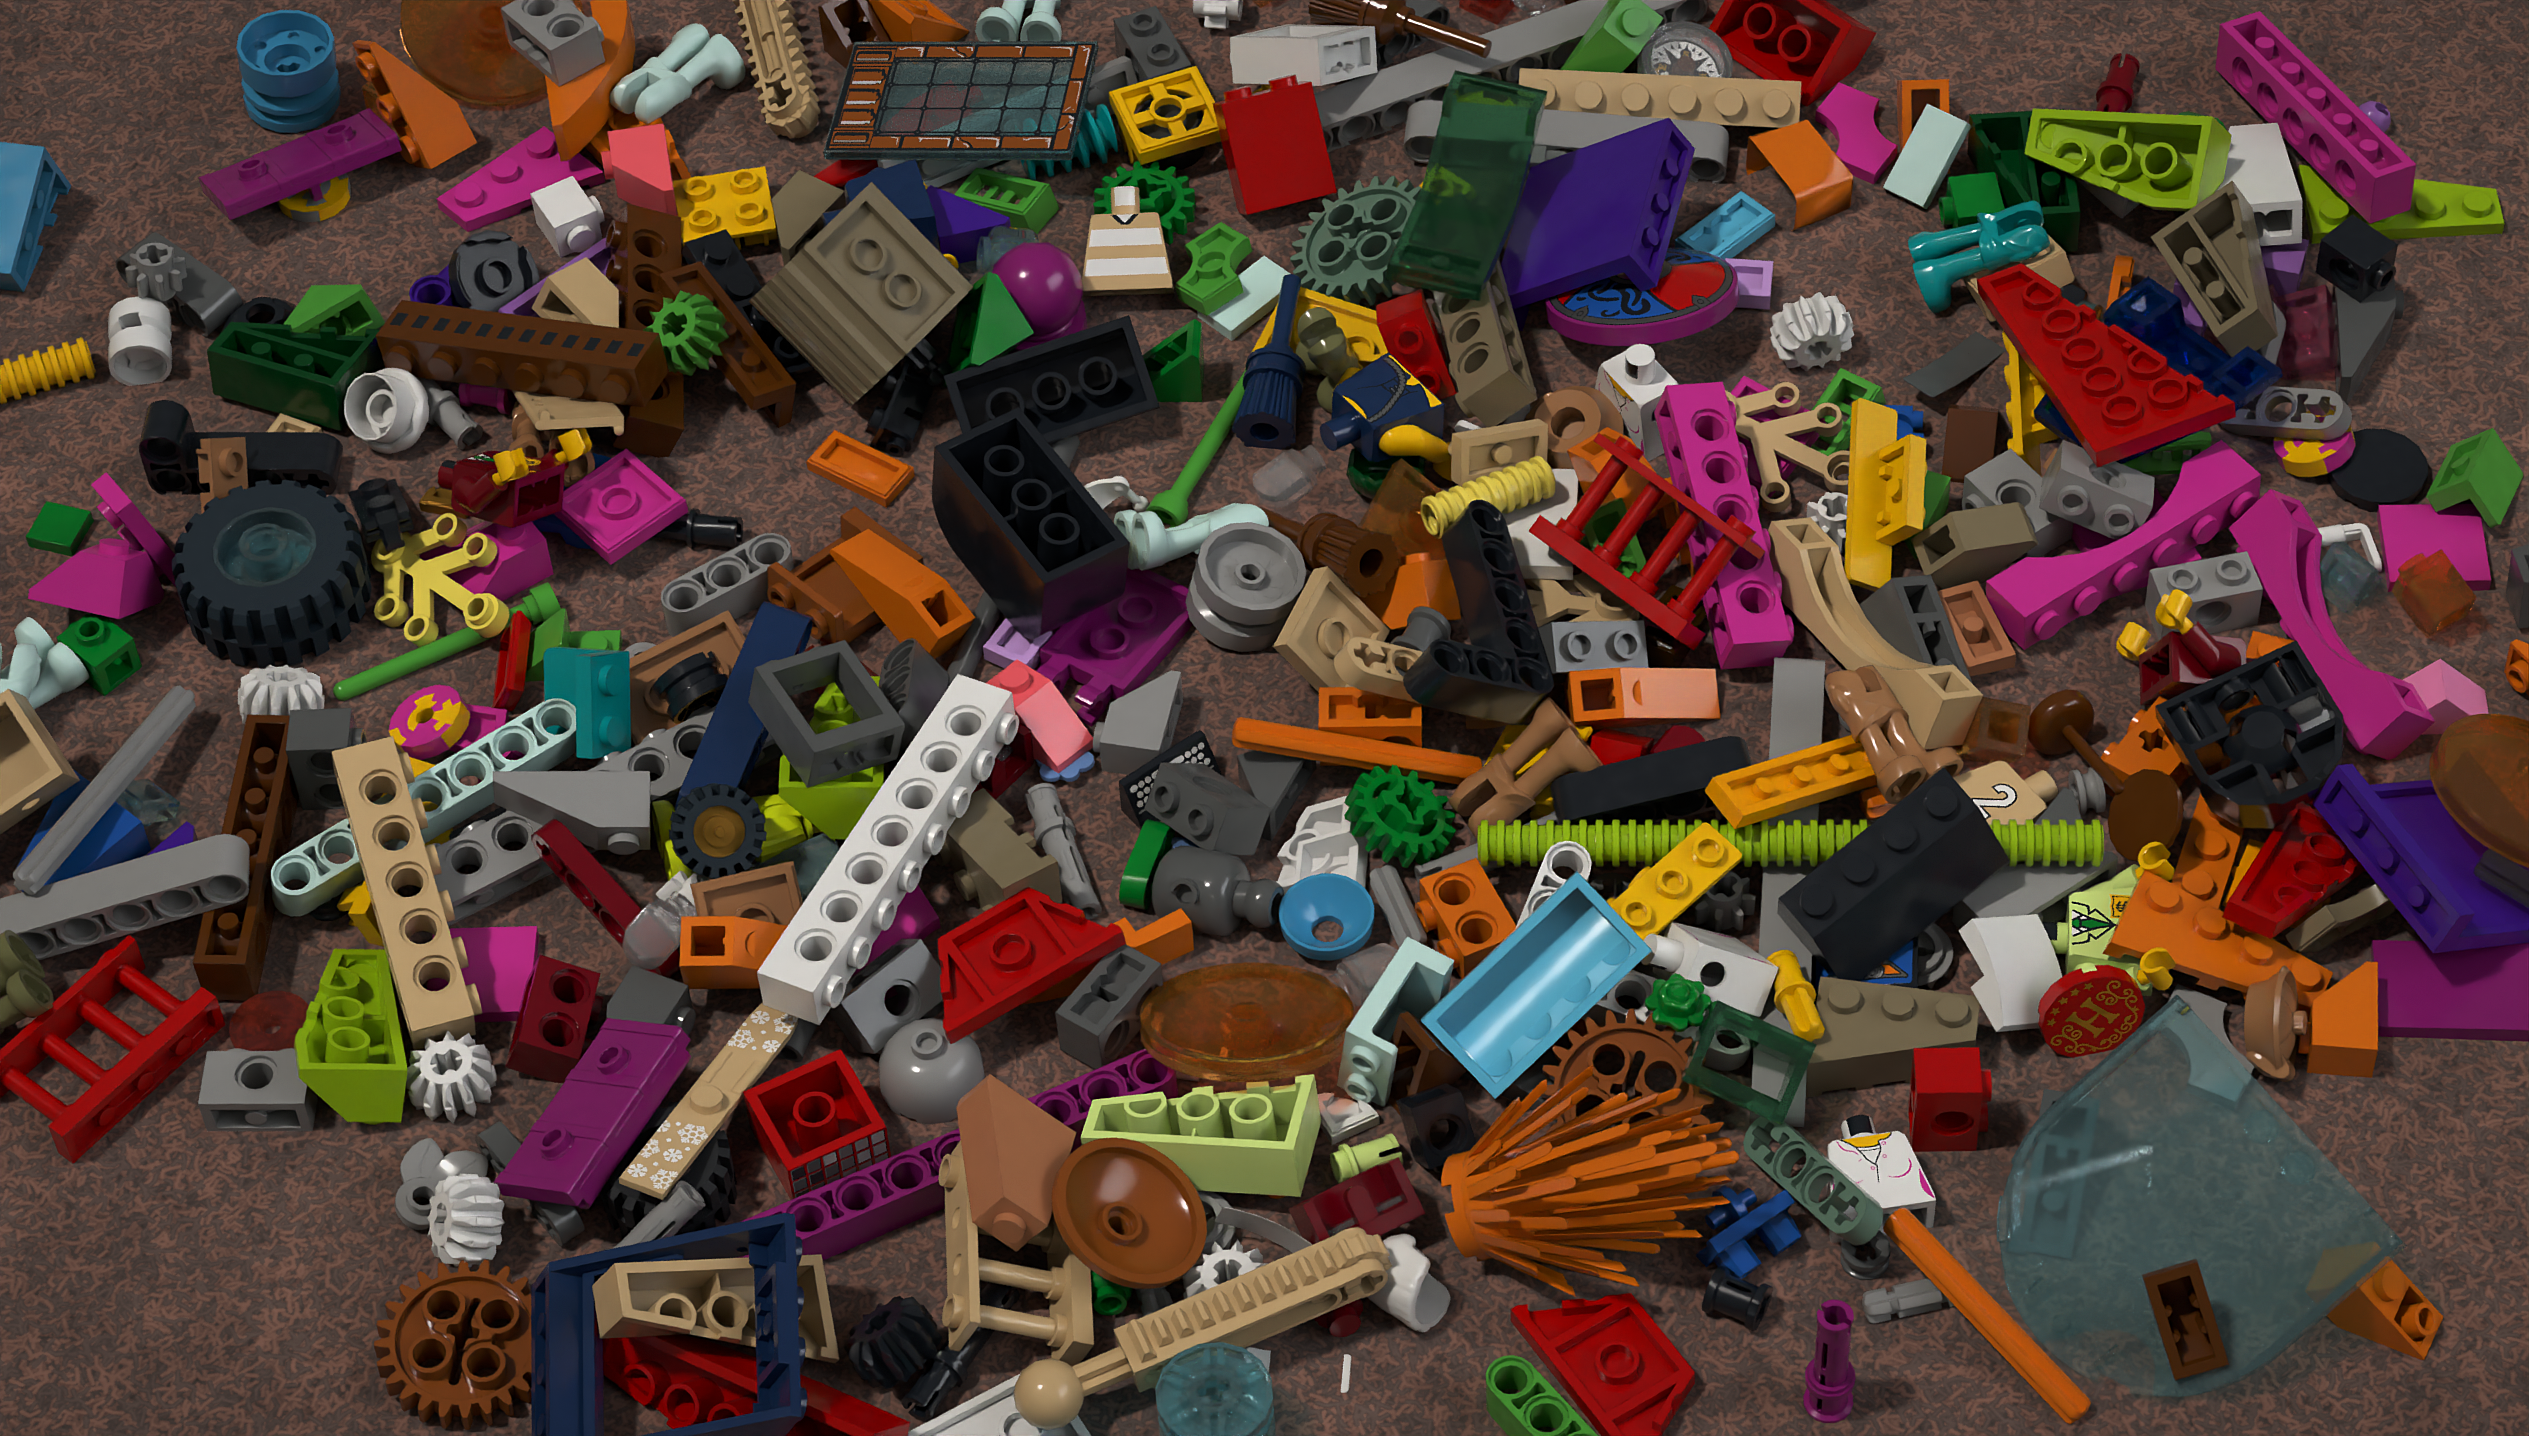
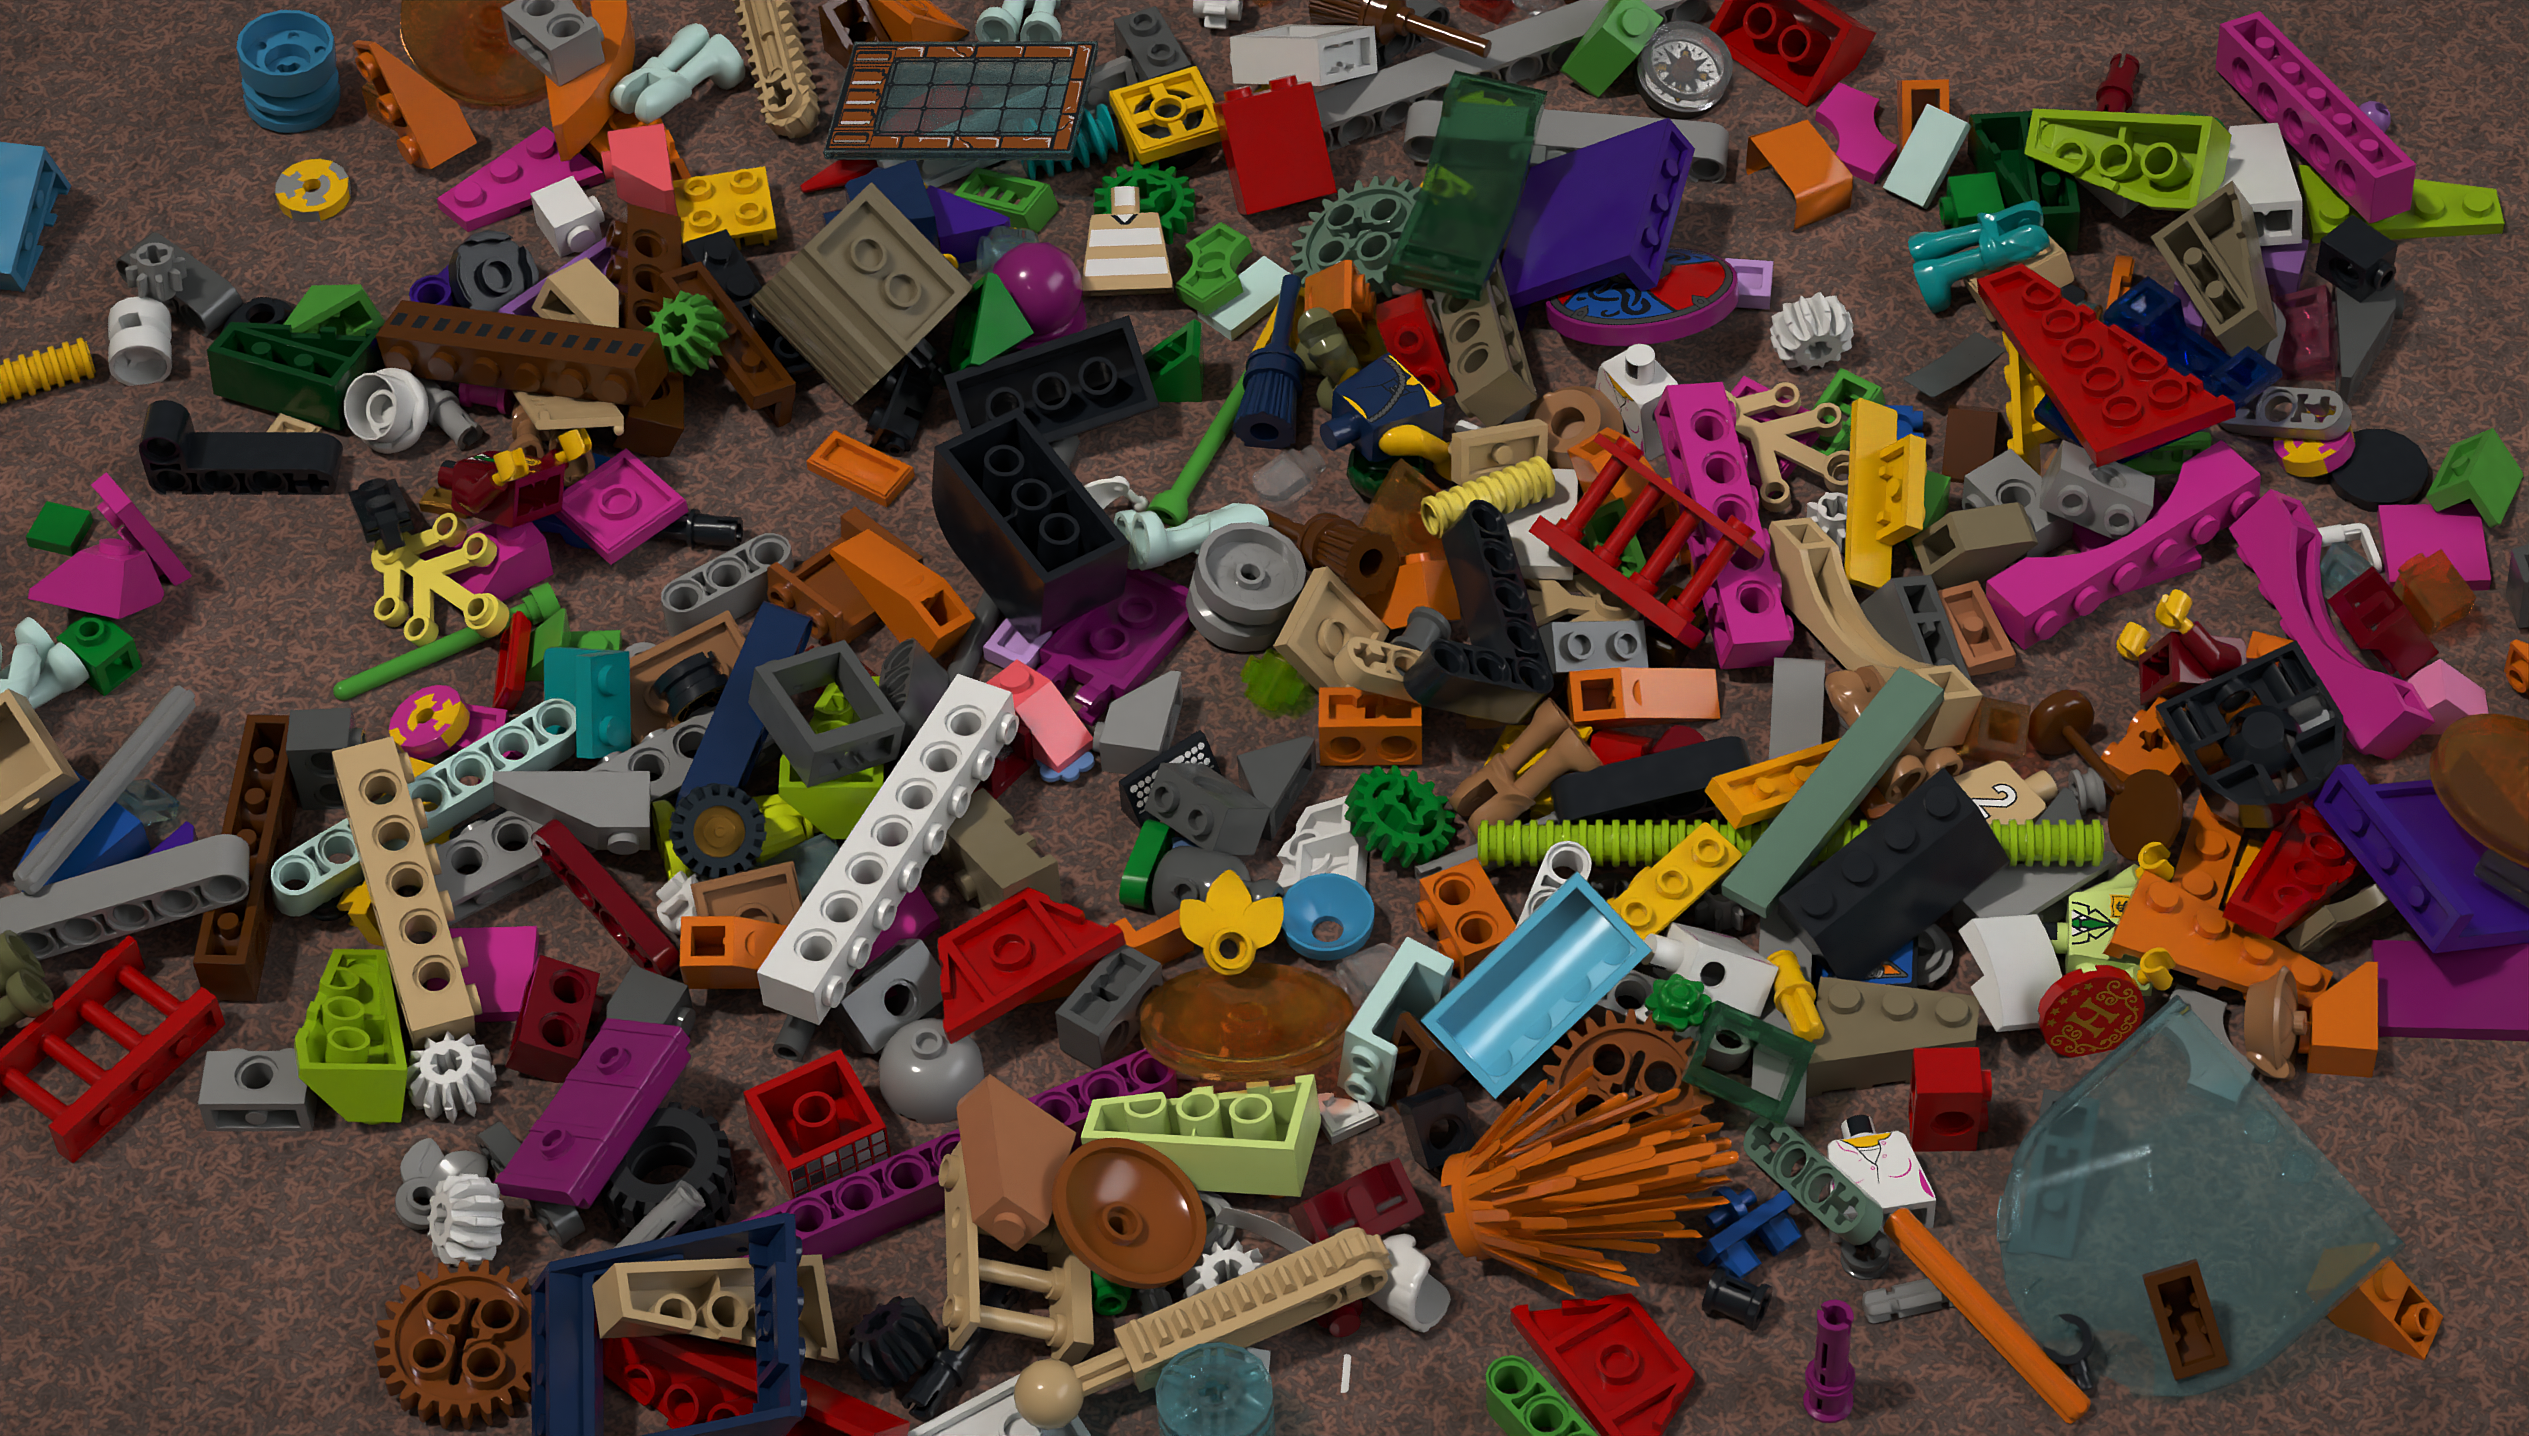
(222, 465): medium nougat hinge -> none
(264, 1011): clear red piece -> none
(271, 573): black wheel -> none
(279, 691): white gear -> none
(300, 164): magenta container -> none
(656, 931): clear arm -> none
(709, 1102): tan piece -> none
(800, 209): dark tan slope -> none
(1056, 836): light grey pin -> none
(1231, 916): none -> yellow plate
(1271, 680): none -> clear neon green gear
(1344, 294): none -> orange slope
(1352, 750): orange axle -> none
(1356, 1159): yellowish green pin -> none
(1396, 905): light grey axle -> none
(1672, 96): tan arch -> none
(1729, 228): medium azure plate -> none
(1832, 792): none -> sand green tile
(2077, 1364): none -> black piece
(2222, 591): light grey brick -> none
(2382, 624): none -> dark red window

